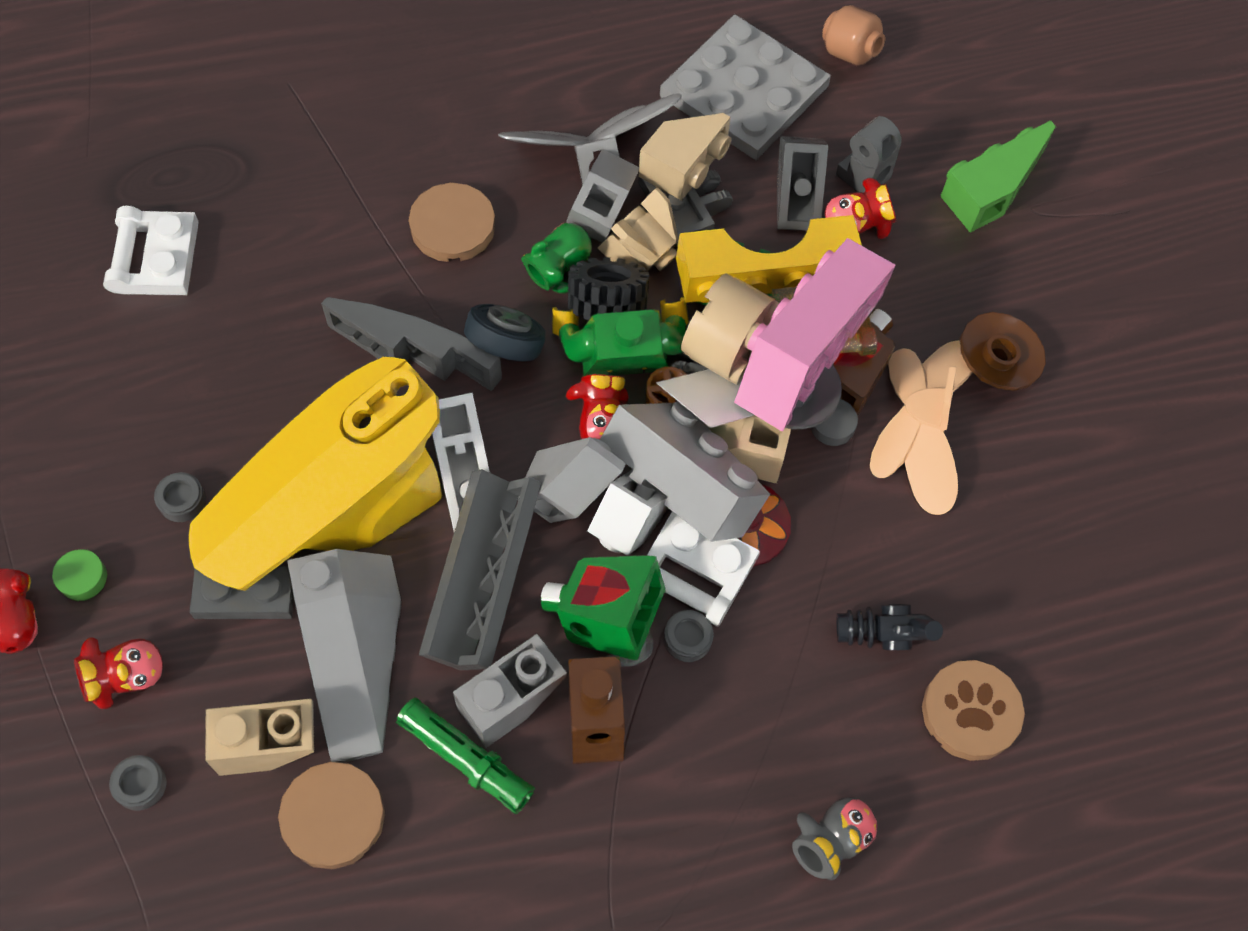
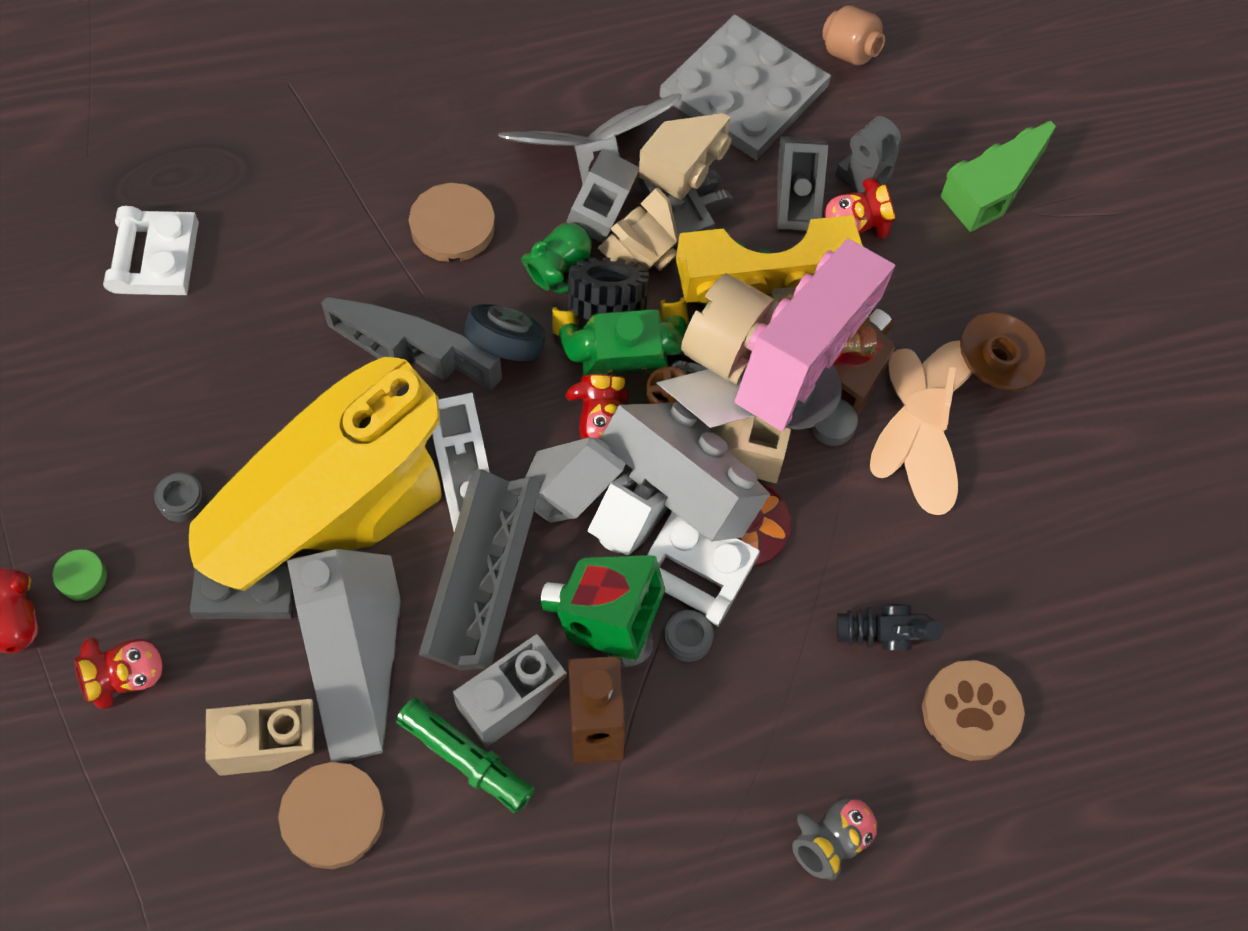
(138, 782): dark grey tile -> none

